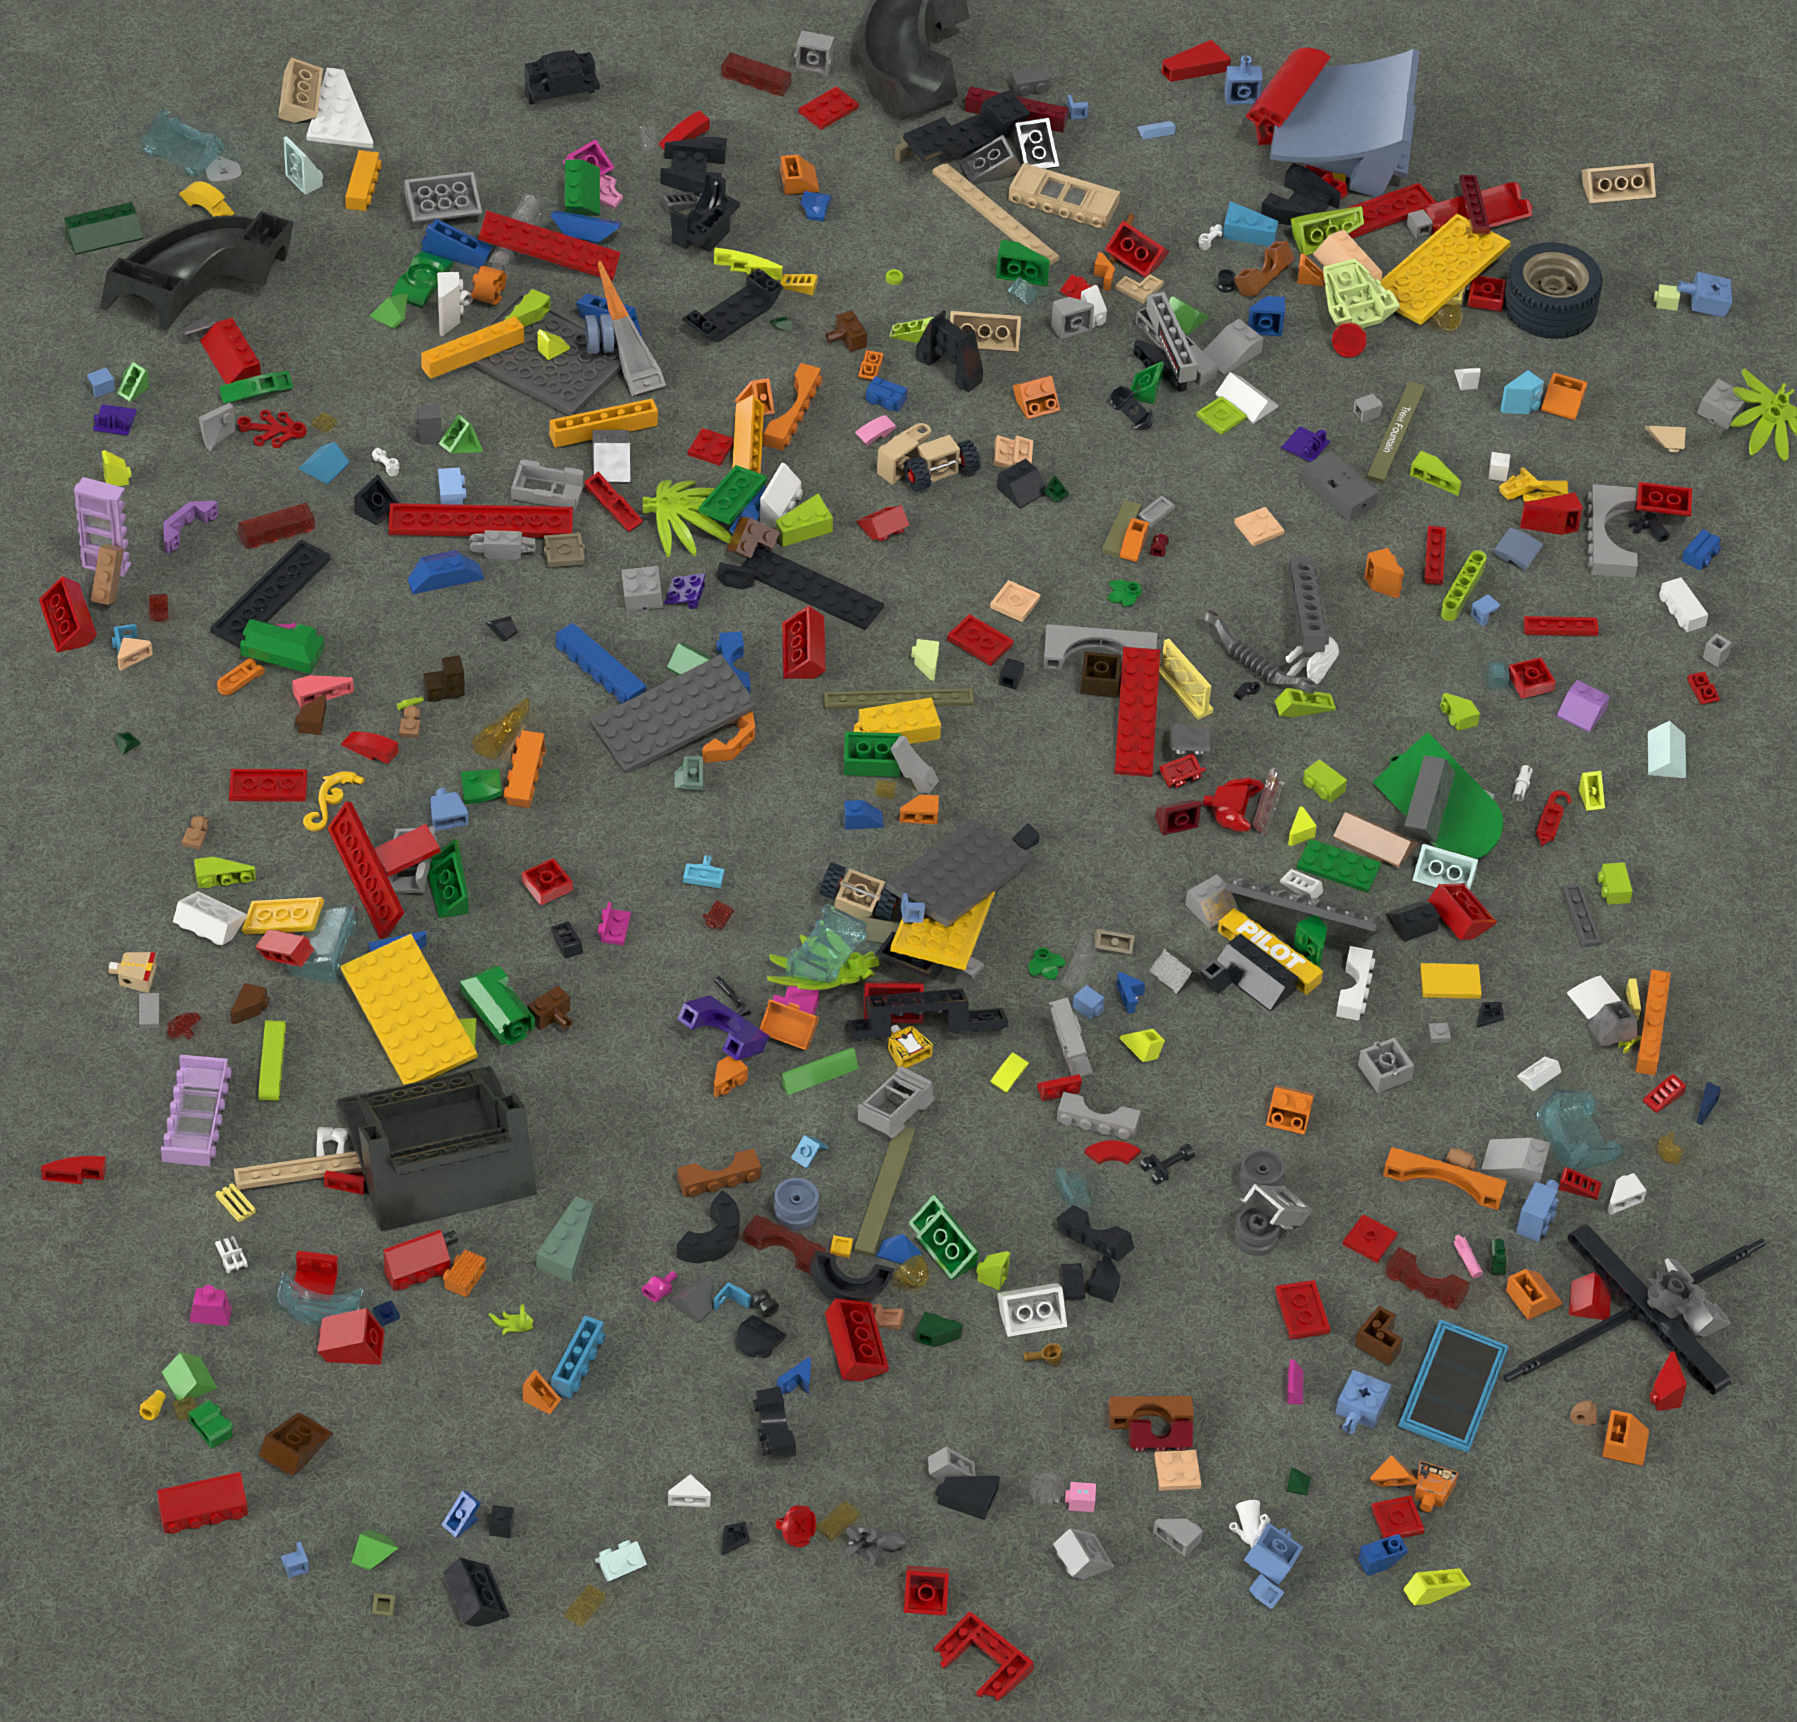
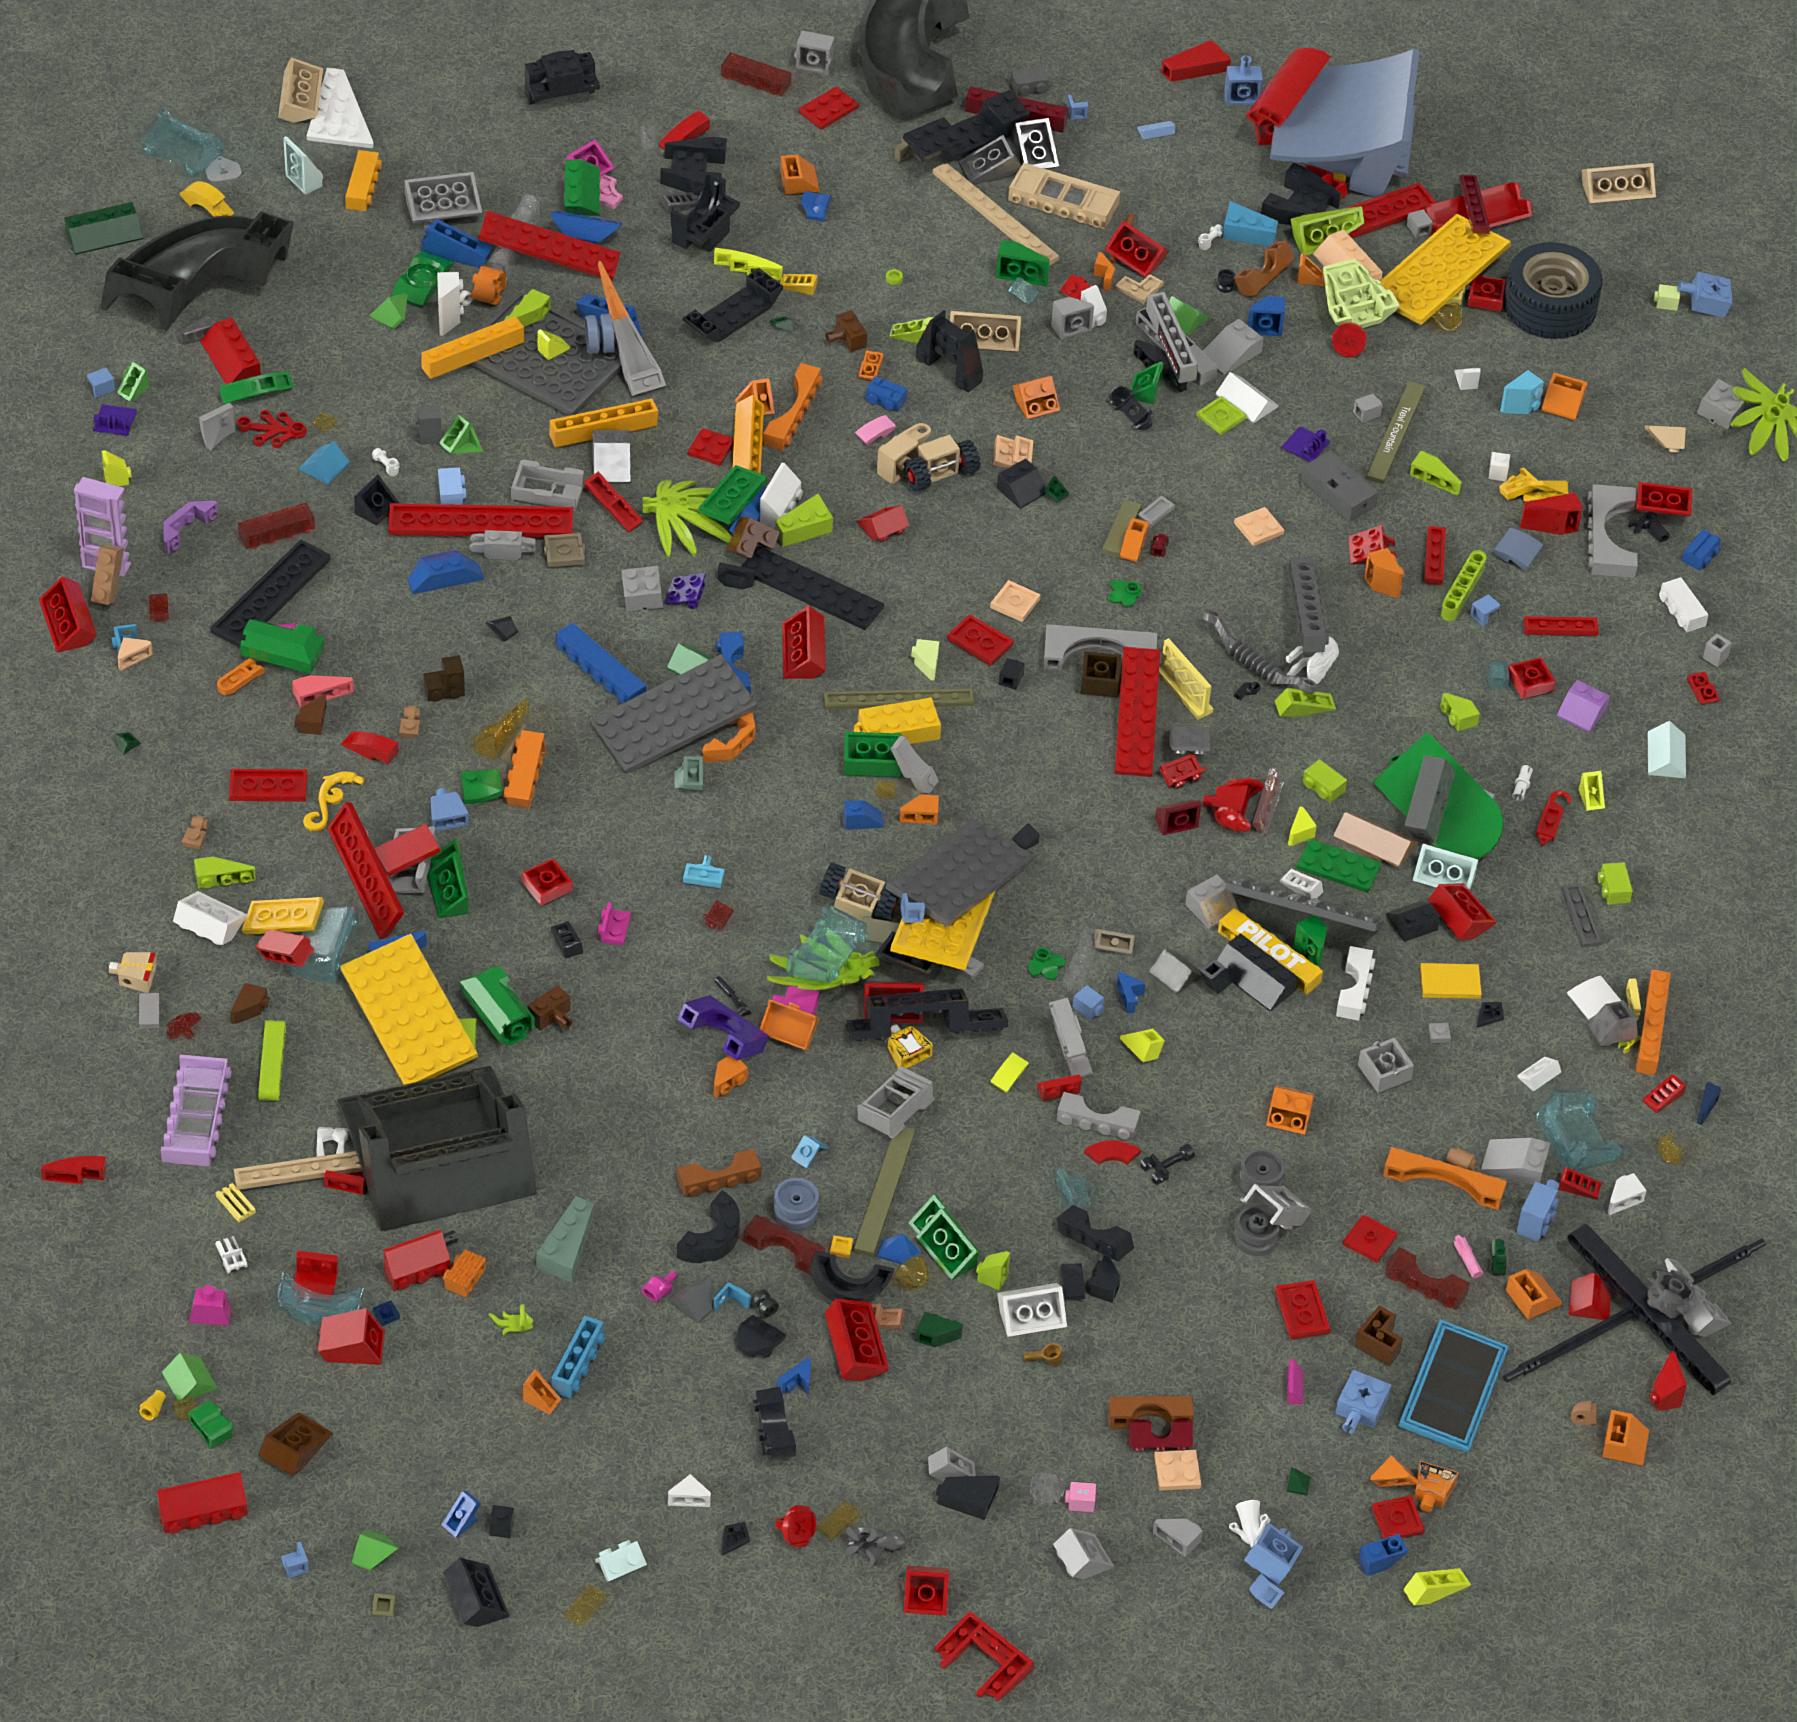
(405, 703): lime piece -> none
(819, 1071): bright green slope -> none
(1367, 542): none -> plate

